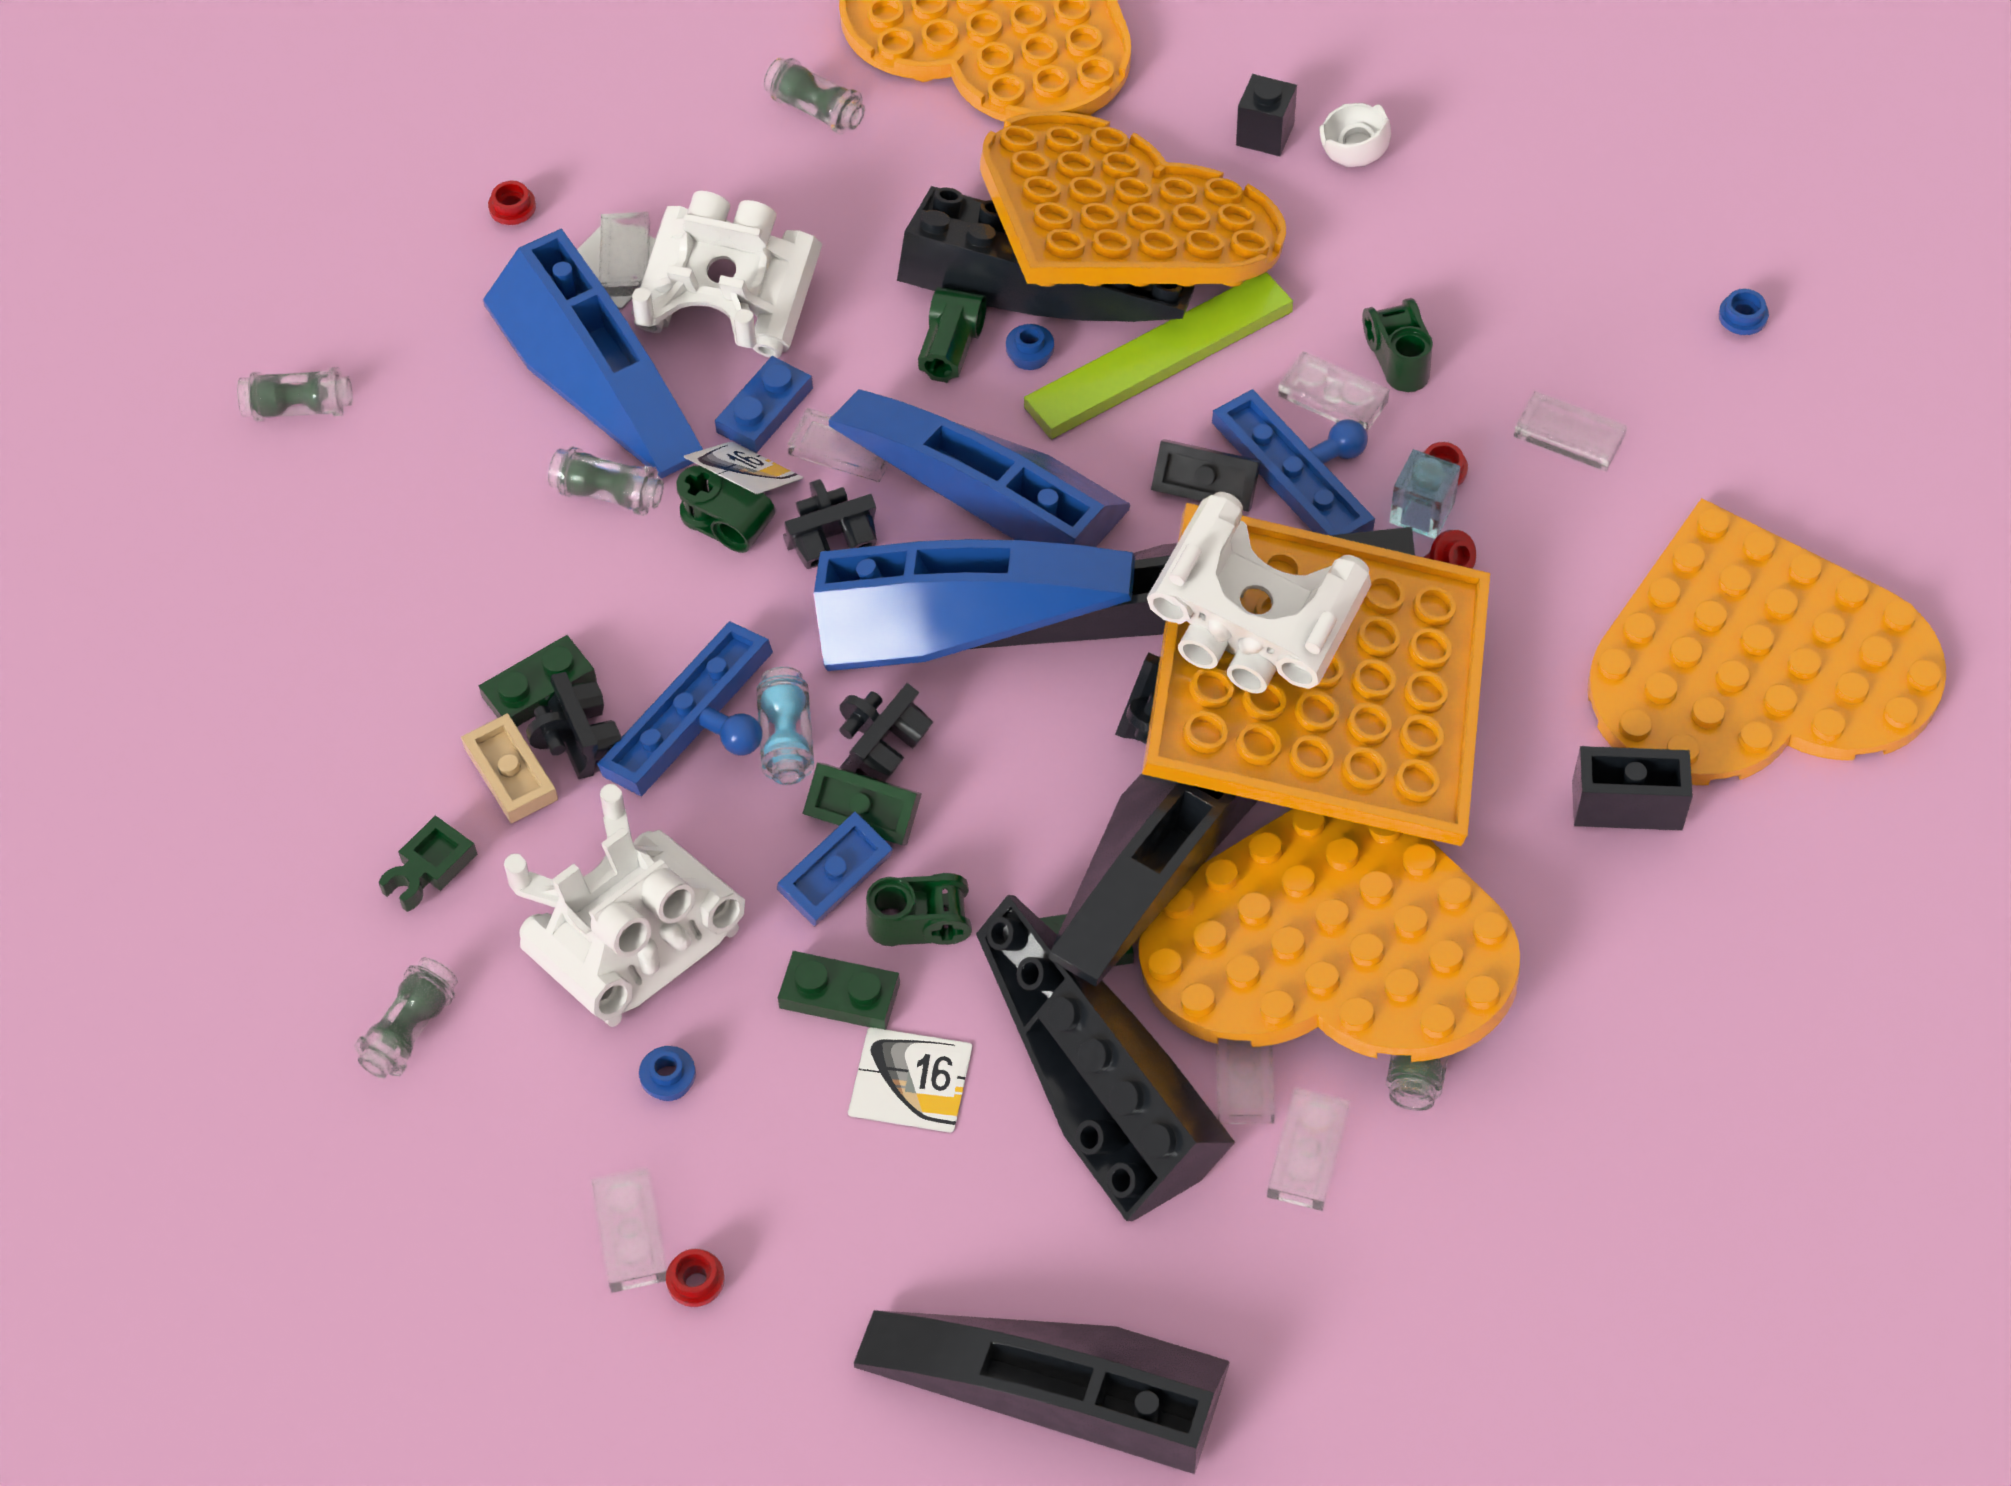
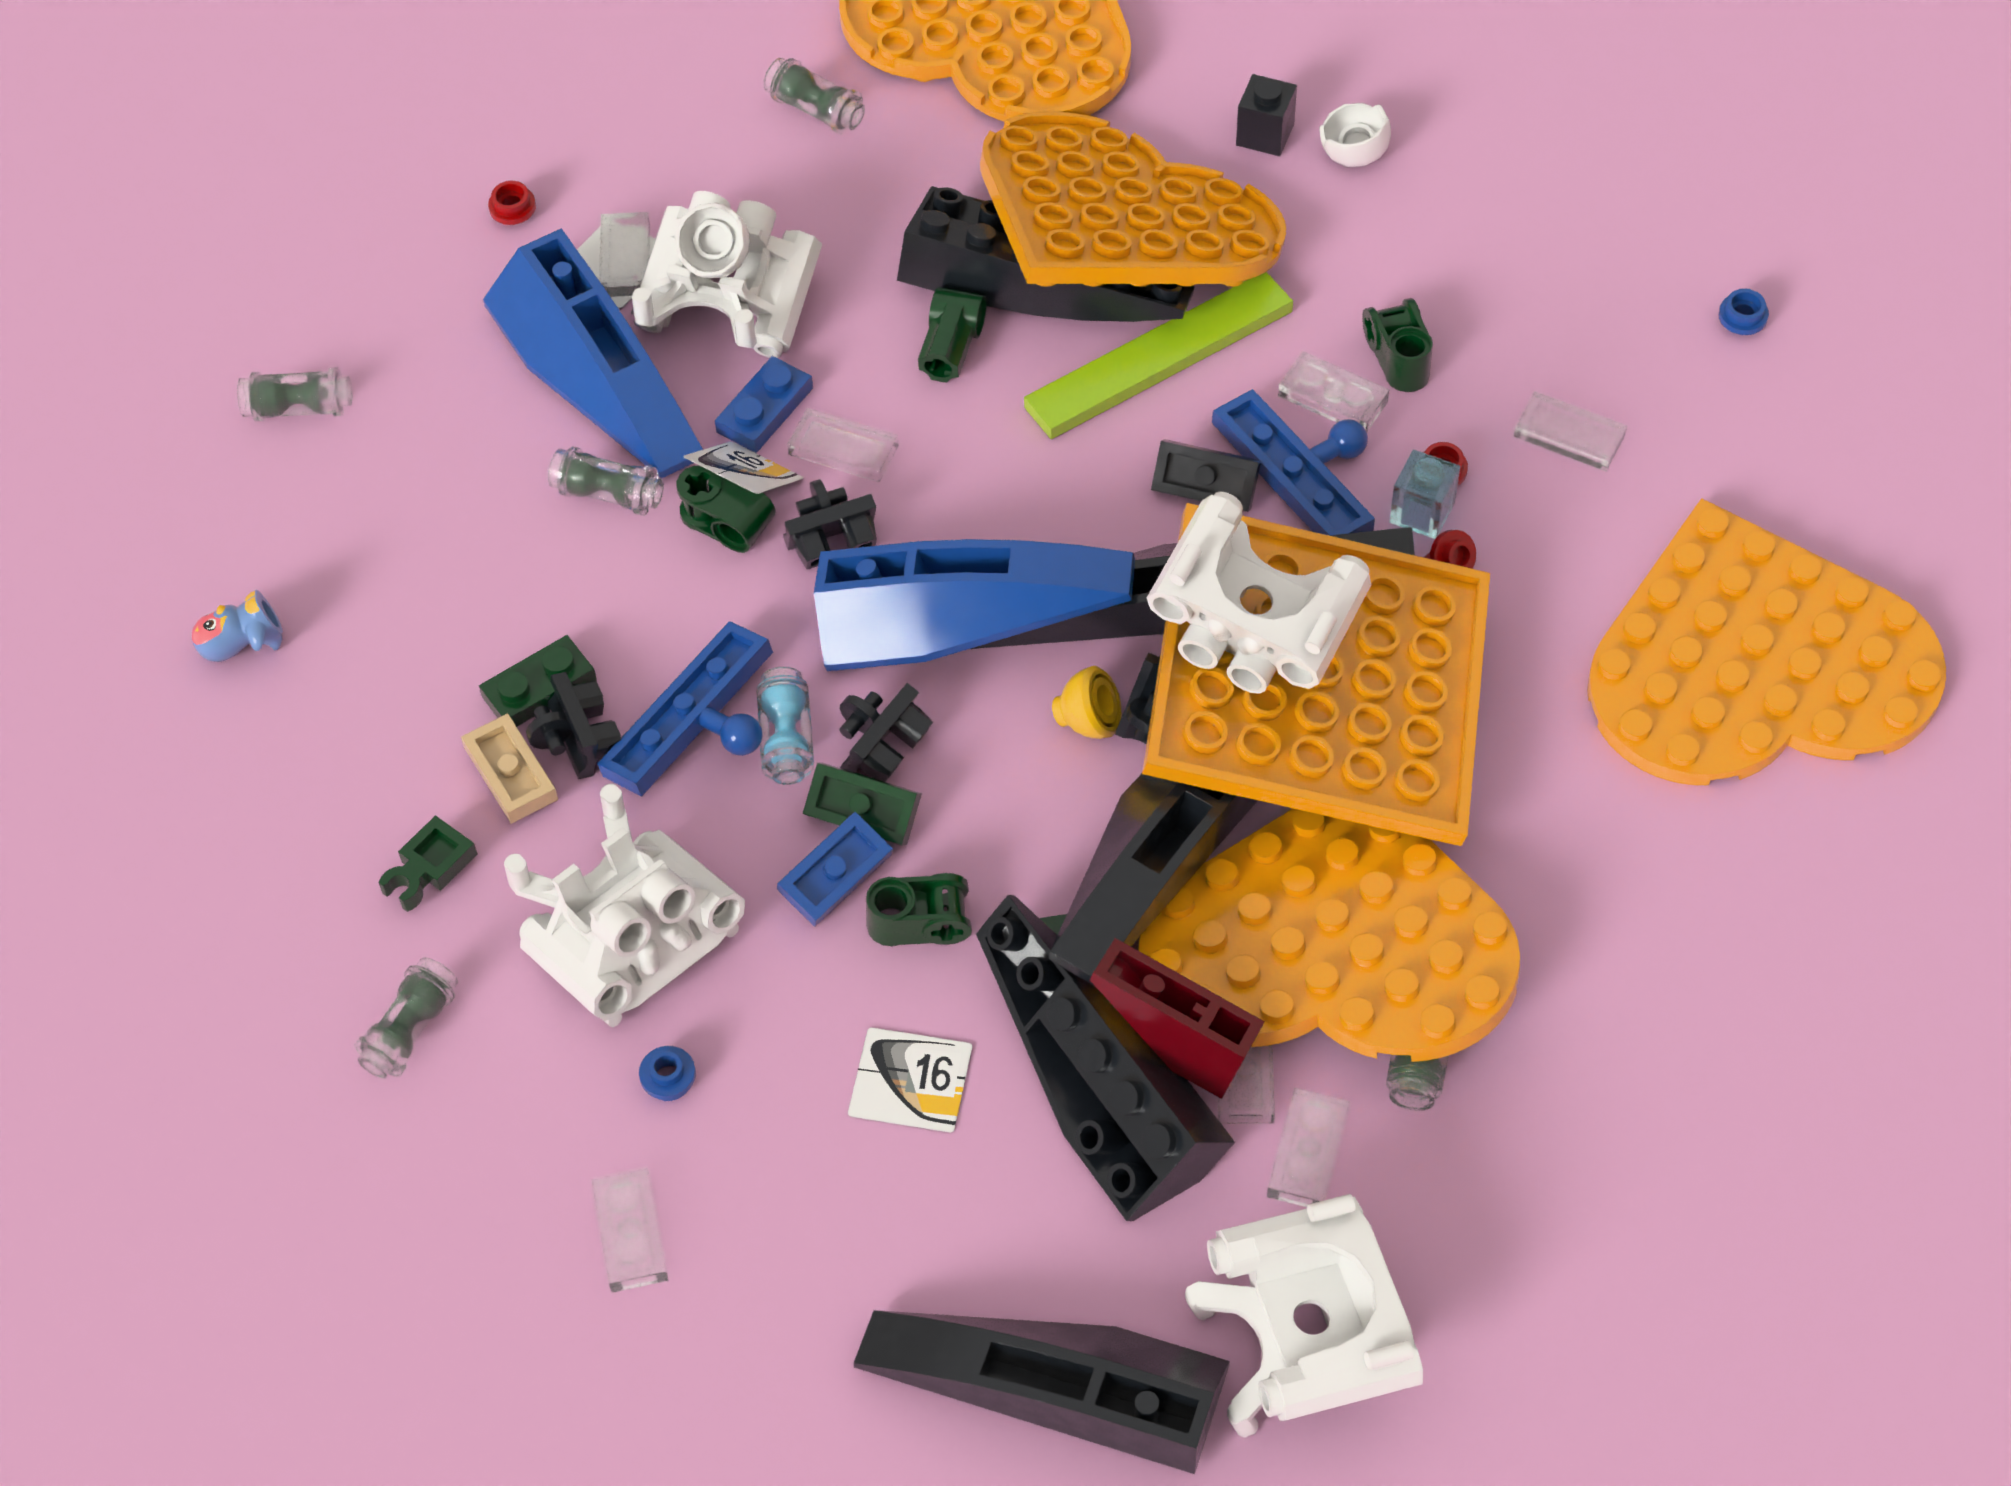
(232, 628): none -> medium blue animal
(695, 1262): red plate -> none
(712, 240): none -> white hair
(839, 990): dark green plate -> none
(990, 477): blue wedge -> none
(1030, 346): blue plate -> none
(1089, 704): none -> yellow brick
(1179, 1019): none -> dark red slope
(1320, 1259): none -> white piece
(1631, 788): black brick -> none

